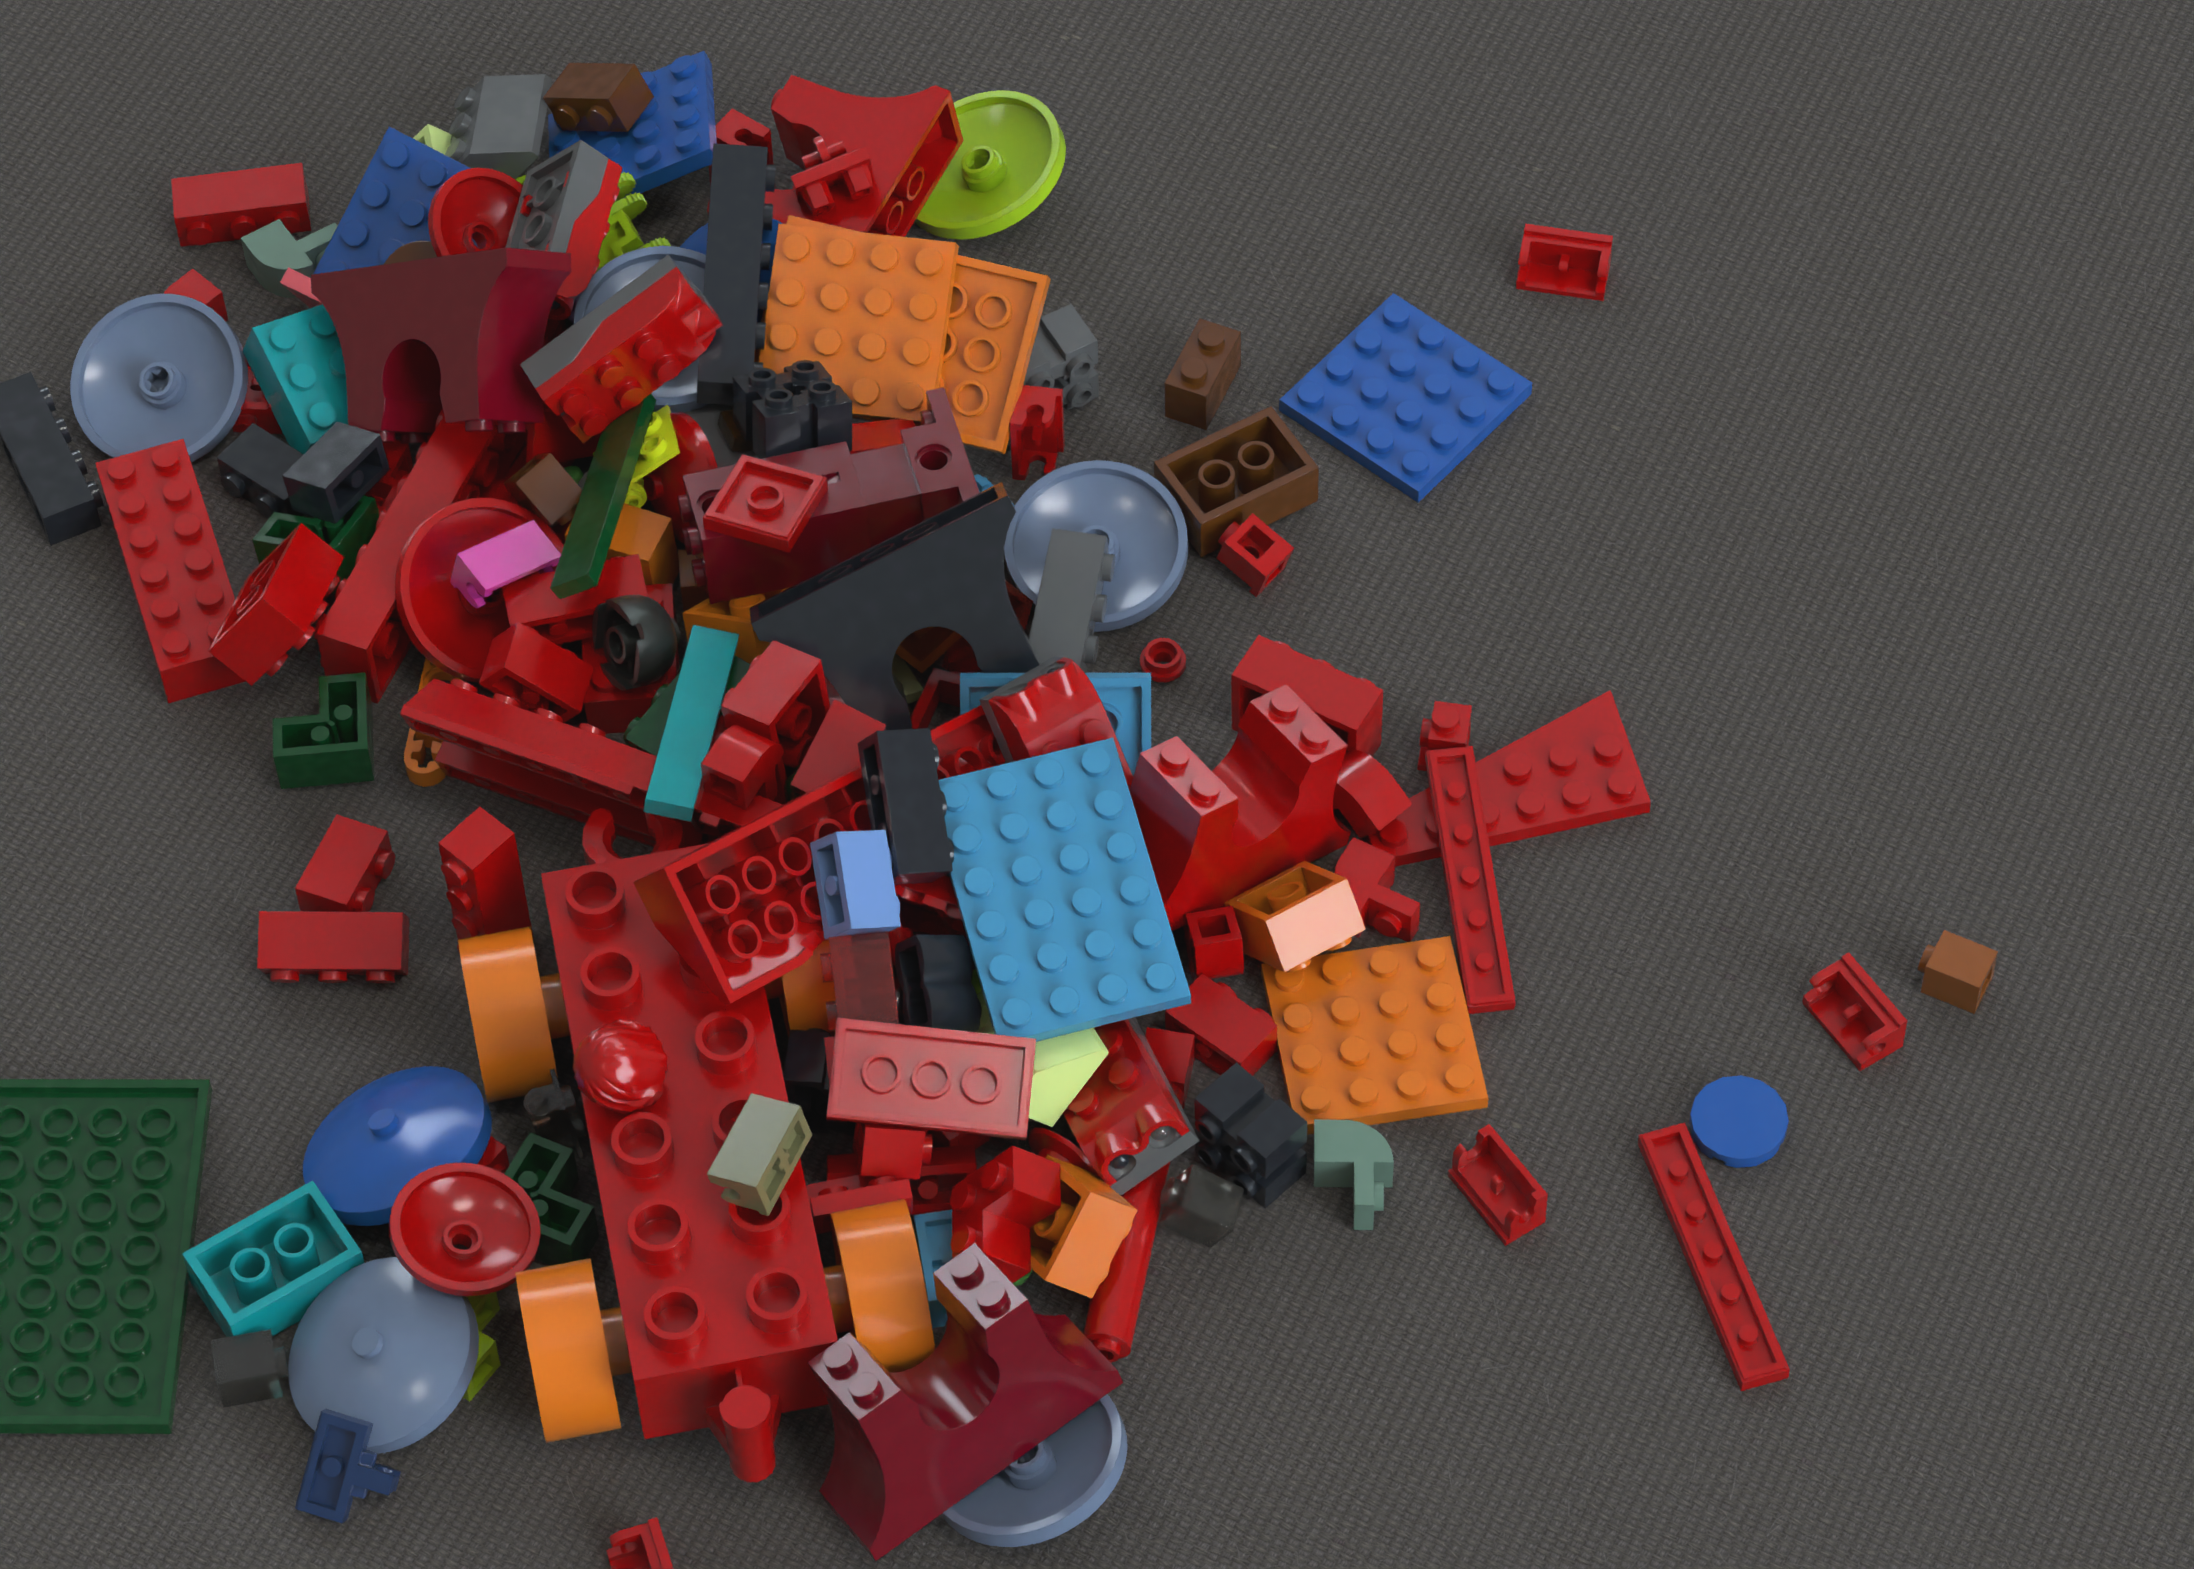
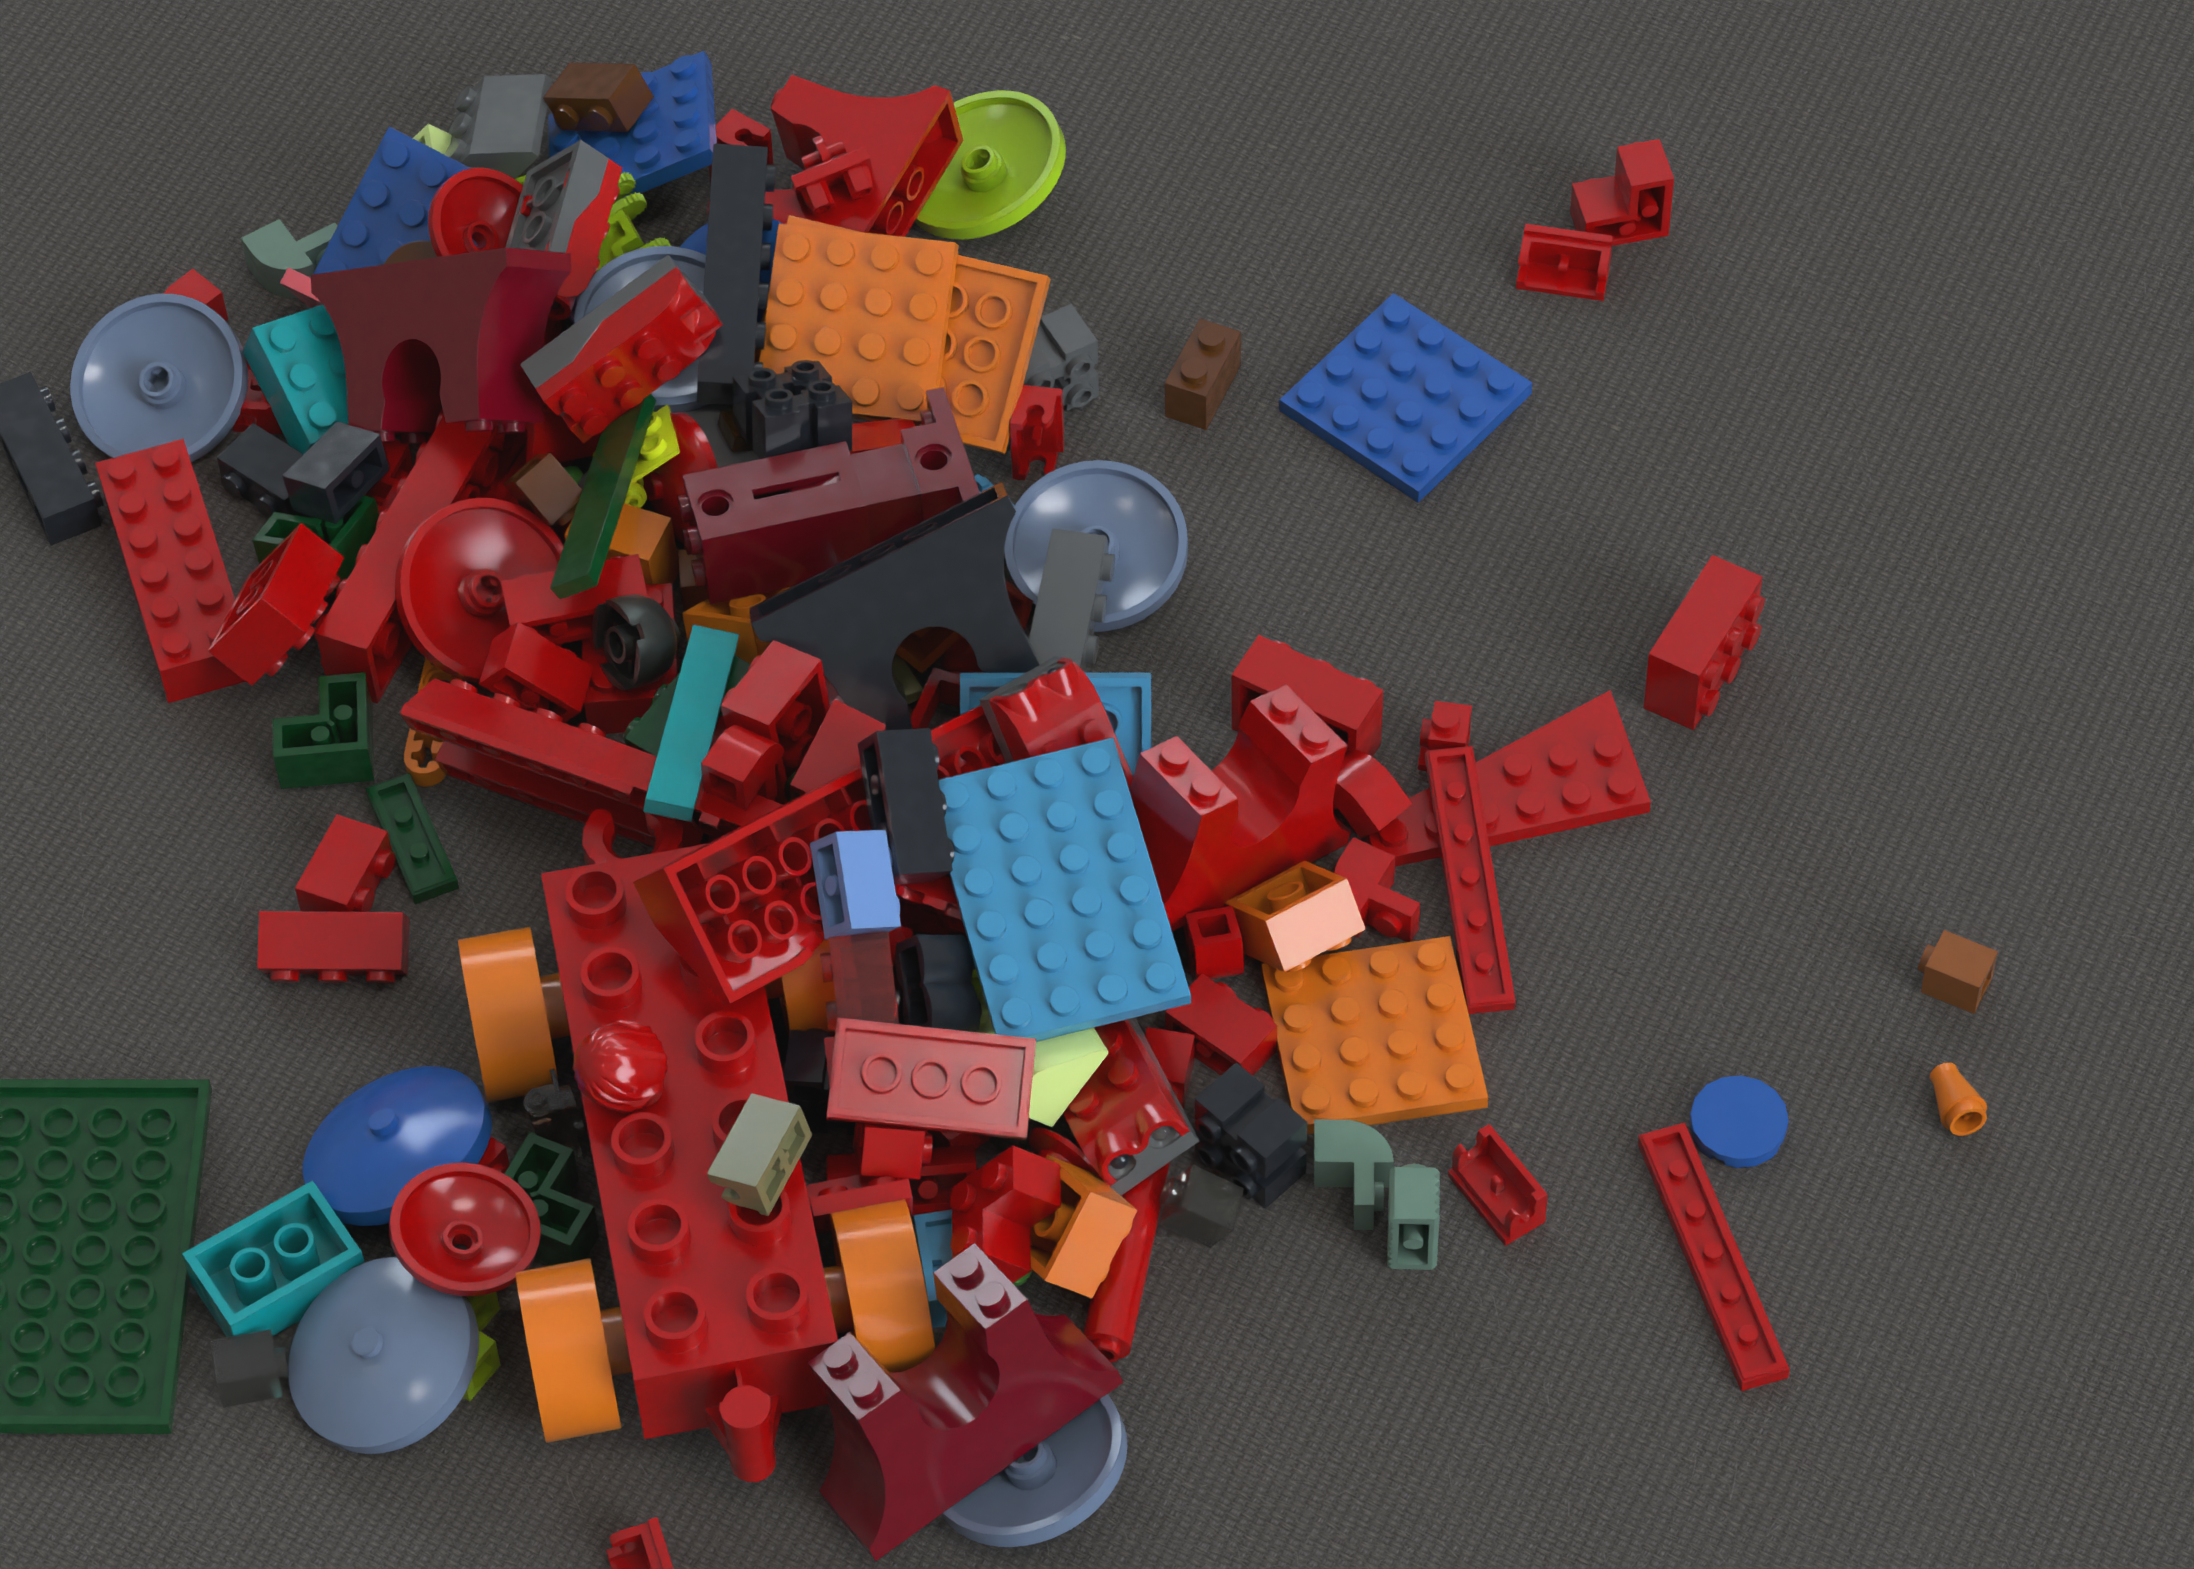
(239, 202): red brick -> none
(341, 1468): dark blue hinge -> none
(412, 838): none -> dark green tile
(483, 877): red brick -> none
(503, 561): dark pink hinge -> none
(765, 503): red tile -> none
(1163, 650): red plate -> none
(1236, 473): reddish brown brick -> none
(1254, 552): red brick -> none
(1413, 1217): none -> sand green brick
(1633, 202): none -> red brick
(1704, 643): none -> red brick
(1855, 1012): red hinge -> none
(1958, 1102): none -> orange cone

